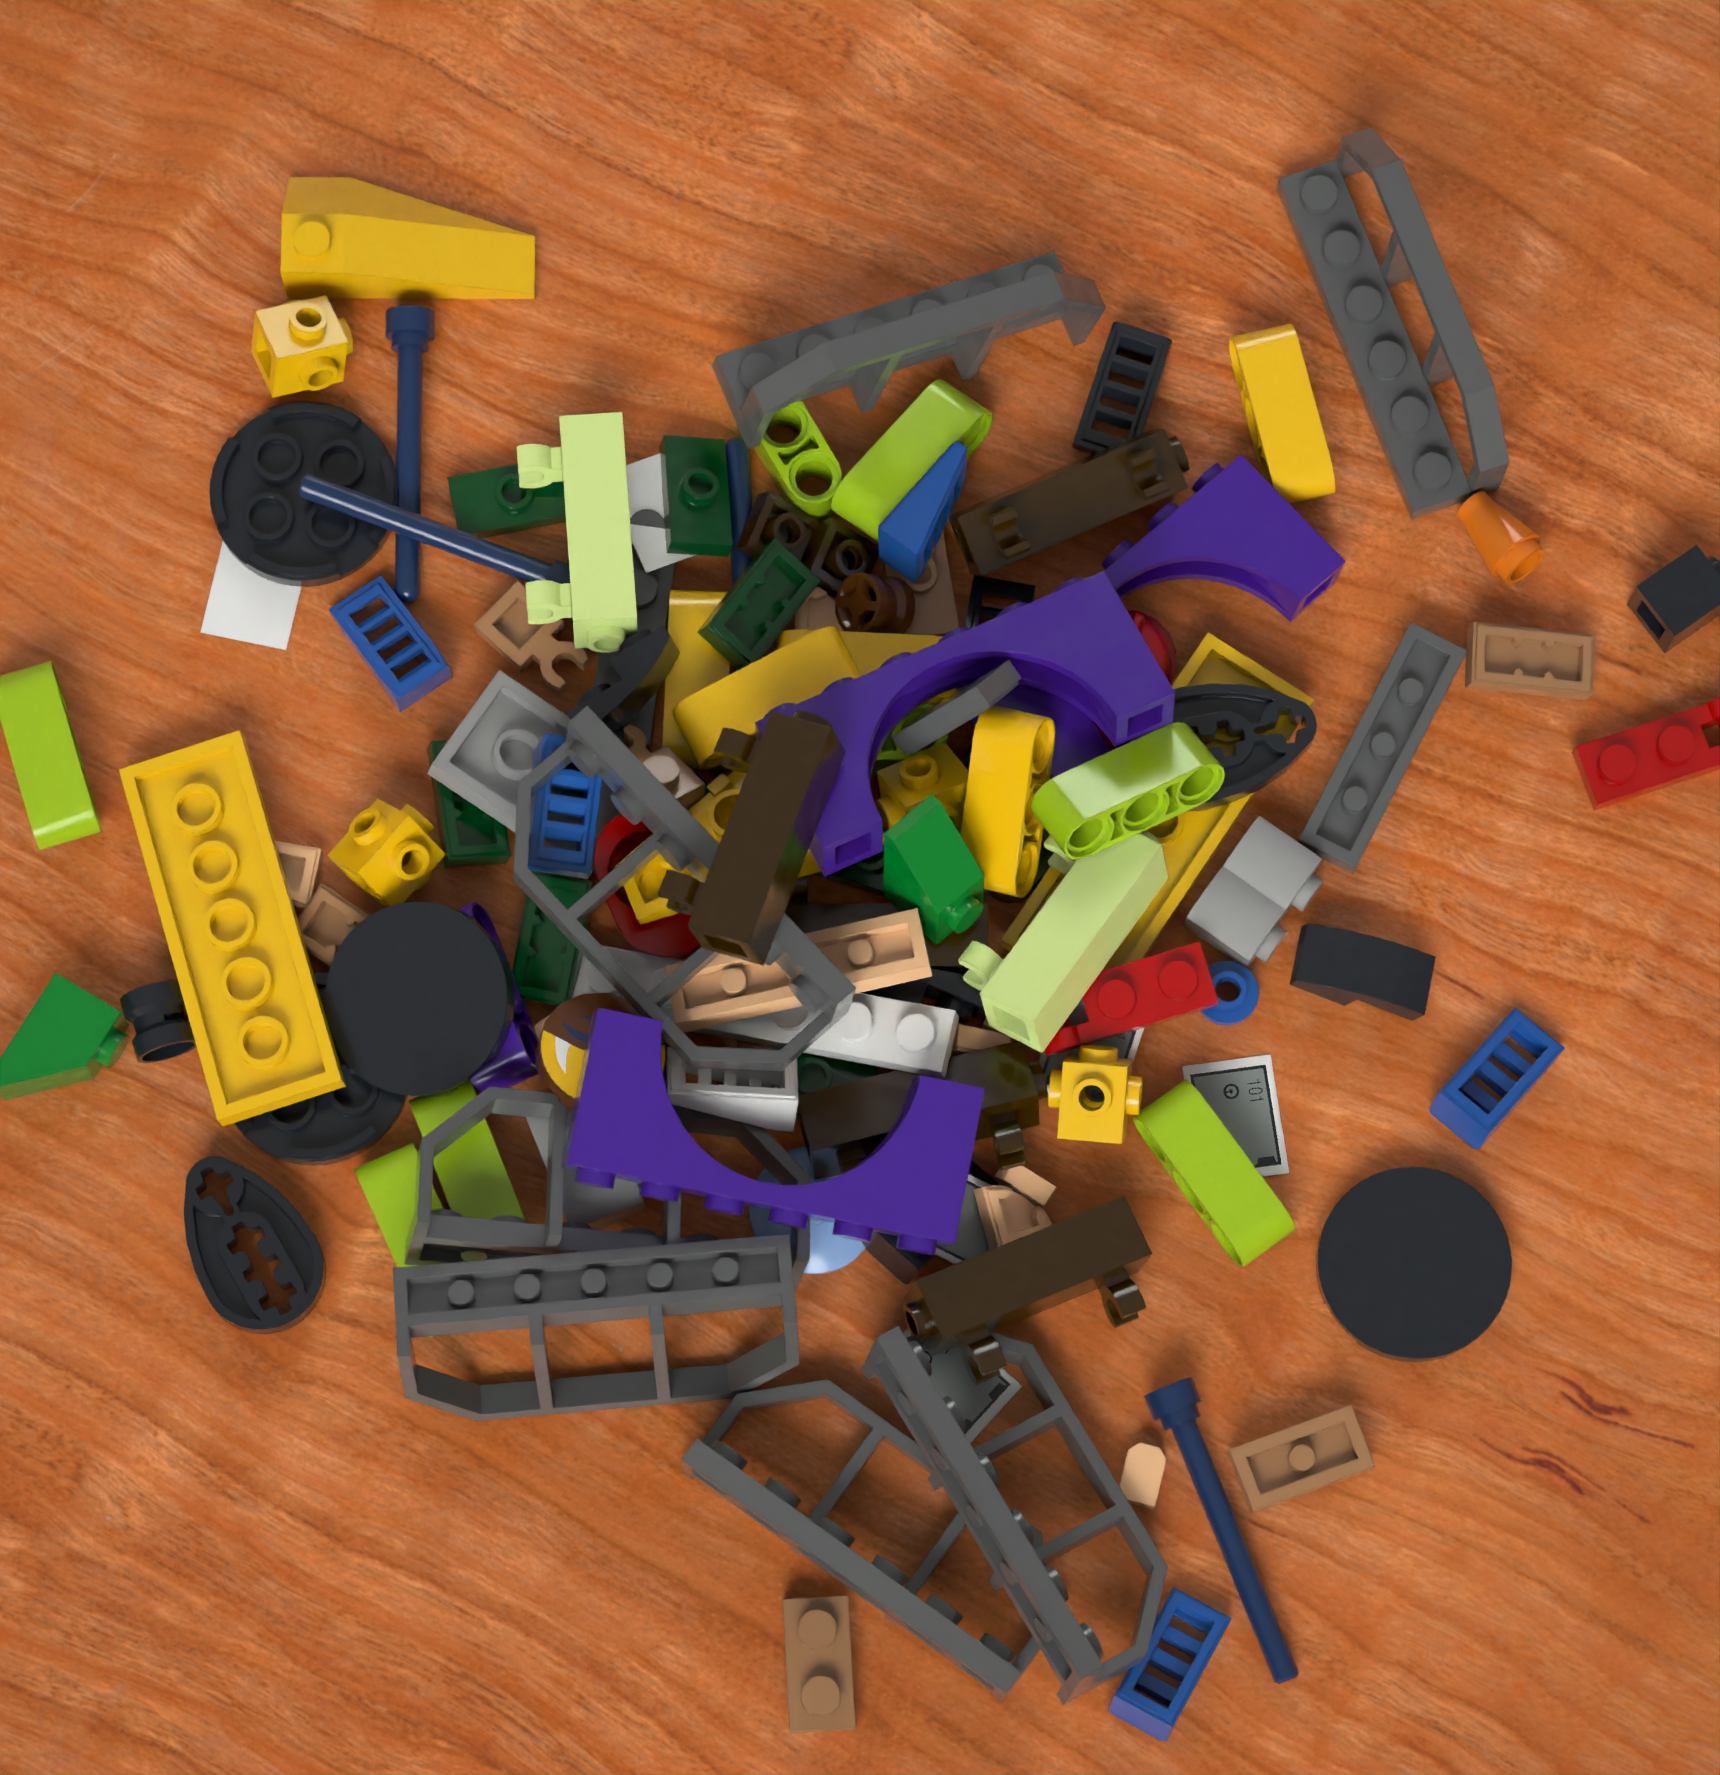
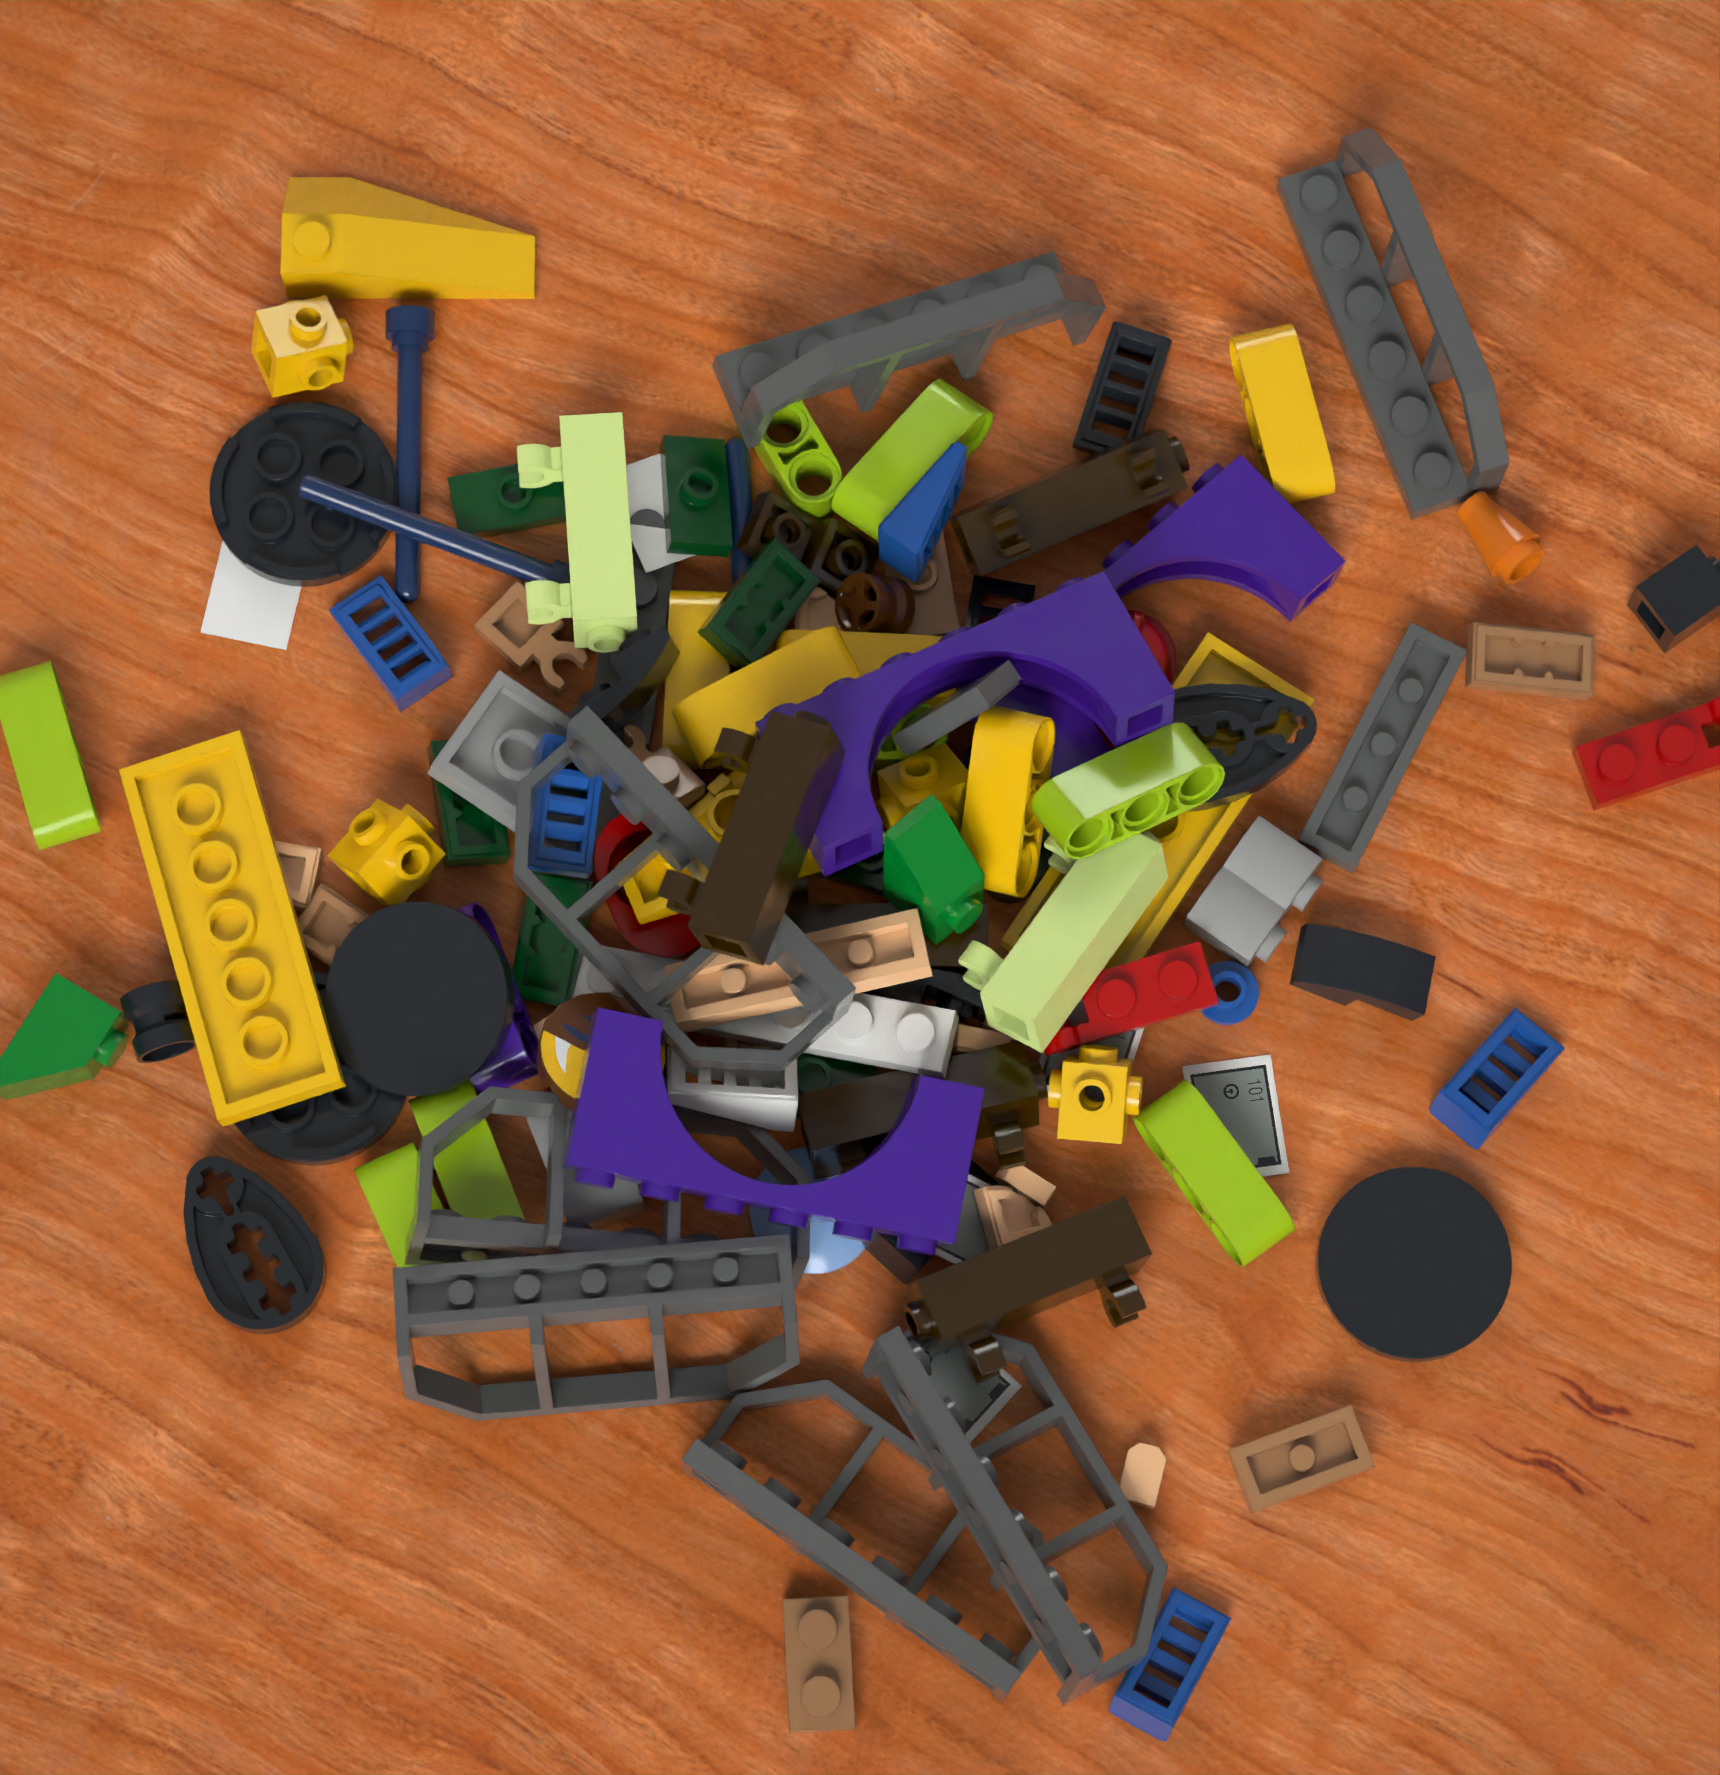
(1177, 1411): dark blue piece -> none

